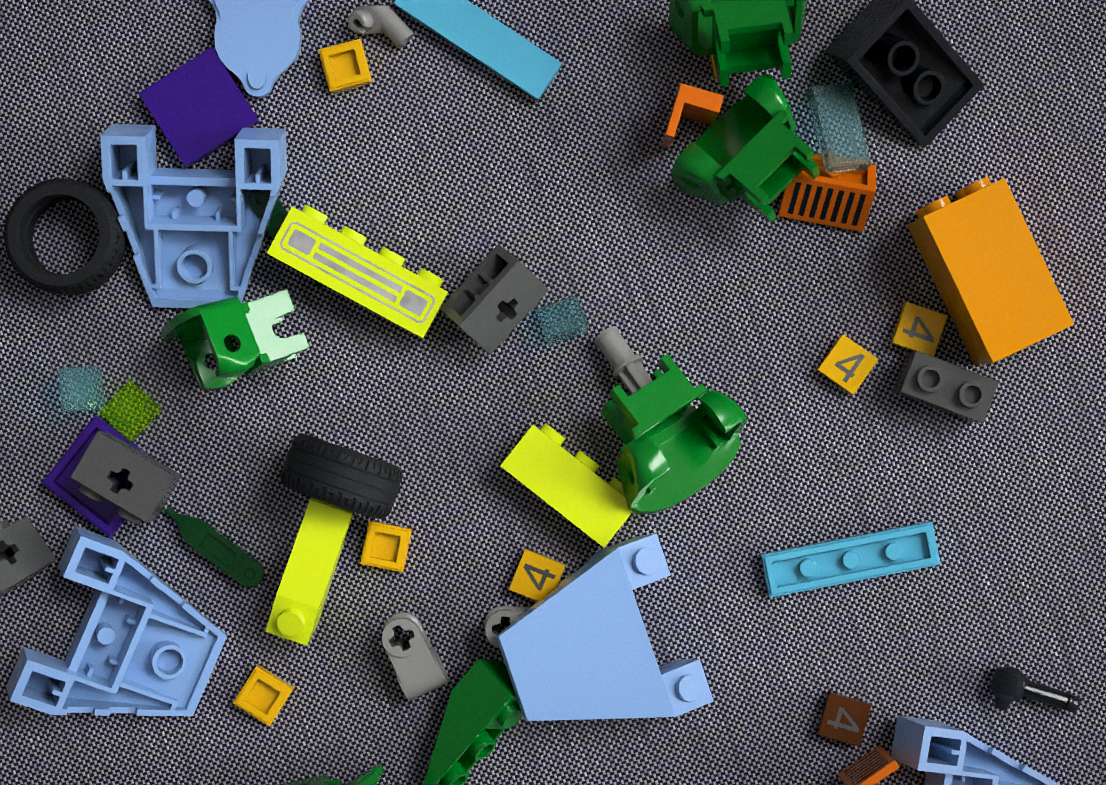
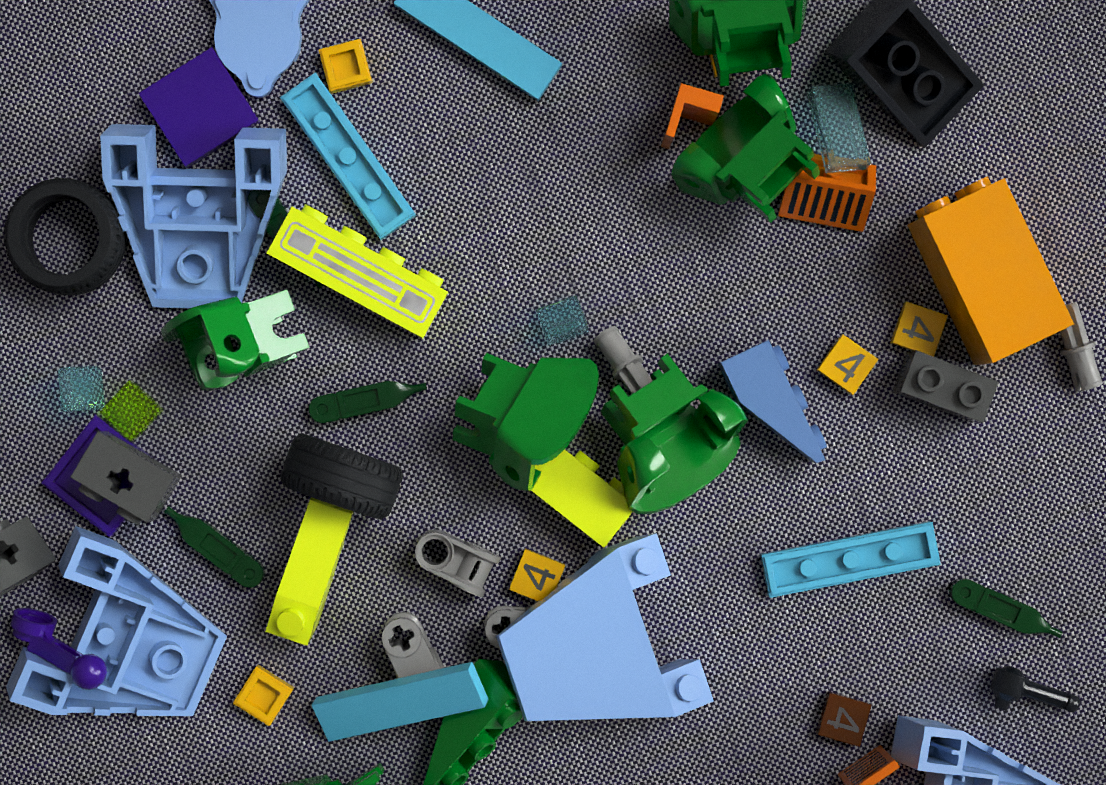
(37, 628): none -> dark purple piece
(348, 156): none -> medium azure tile
(361, 400): none -> dark green piece
(380, 19): light grey arm -> none
(386, 546): yellow tile -> none
(400, 701): none -> medium azure tile
(458, 562): none -> light grey piece
(494, 299): dark grey brick -> none
(527, 413): none -> green piece
(764, 391): none -> medium blue slope
(999, 607): none -> dark green piece
(1080, 352): none -> light grey axle

